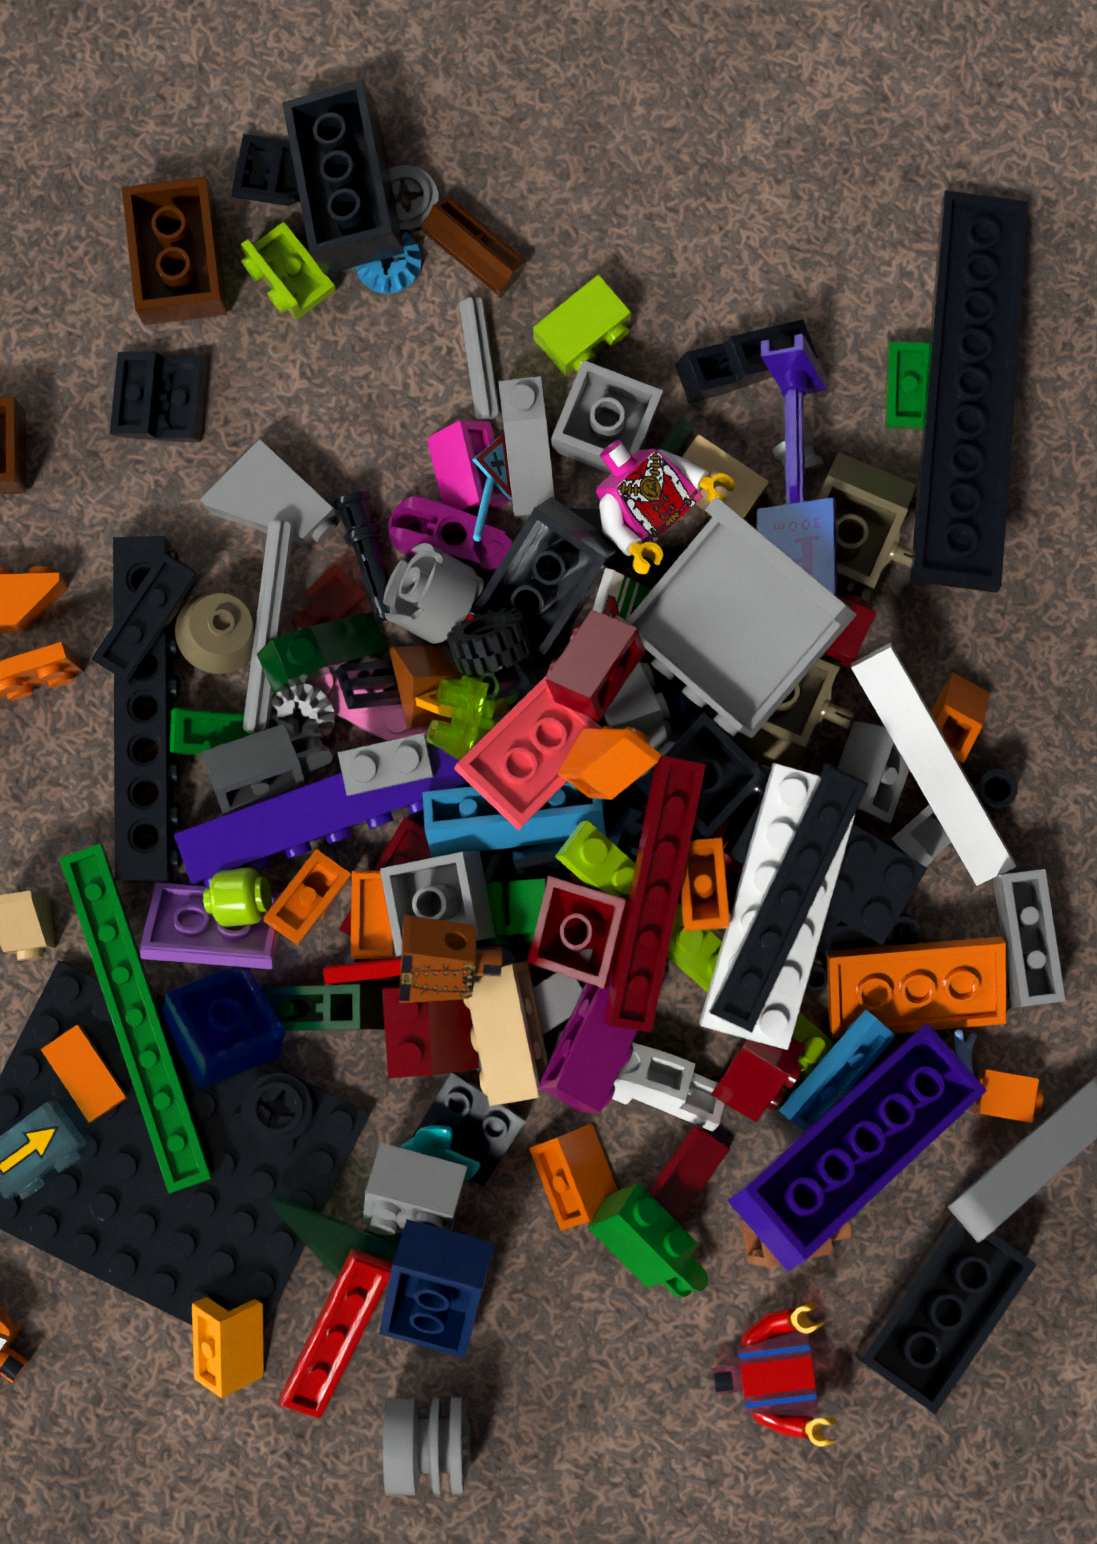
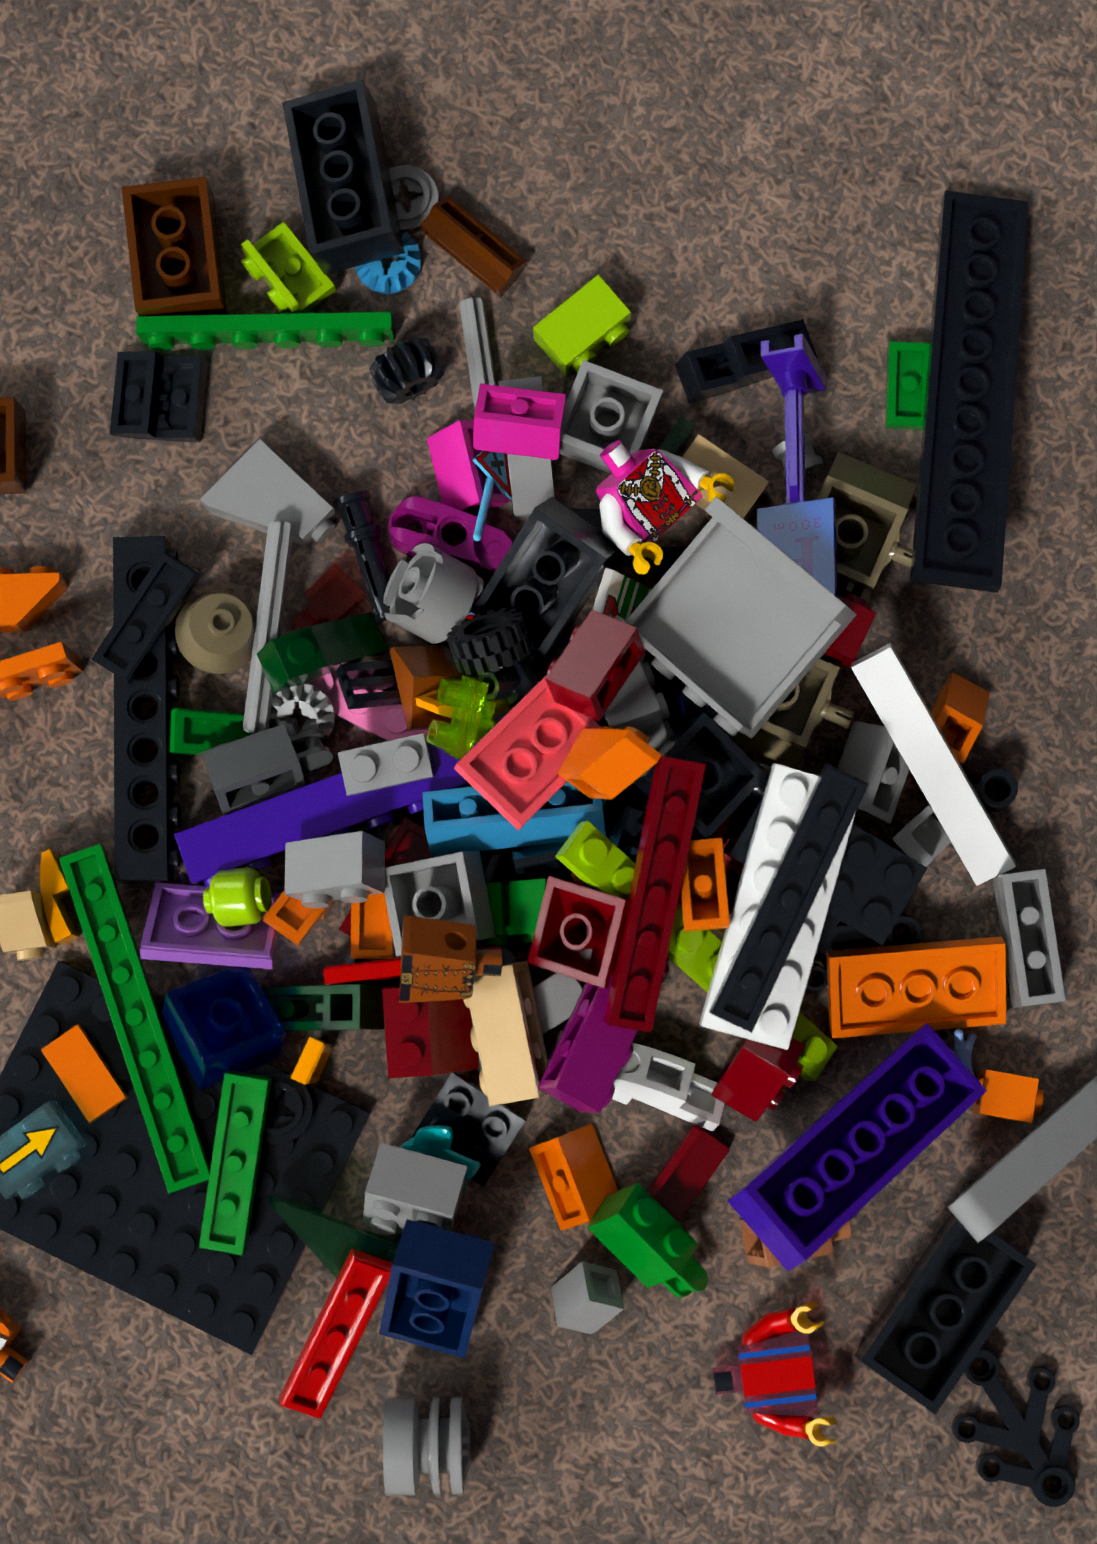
(53, 888): none -> light orange slope
(227, 1345): light orange panel -> none
(235, 1162): none -> green plate
(250, 329): none -> green plate
(265, 171): black slope -> none
(312, 1061): none -> light orange tile
(335, 869): none -> light grey brick
(406, 370): none -> black gear
(518, 421): none -> dark pink panel
(587, 1298): none -> light grey panel
(838, 1070): dark azure plate -> none
(1022, 1434): none -> black plant

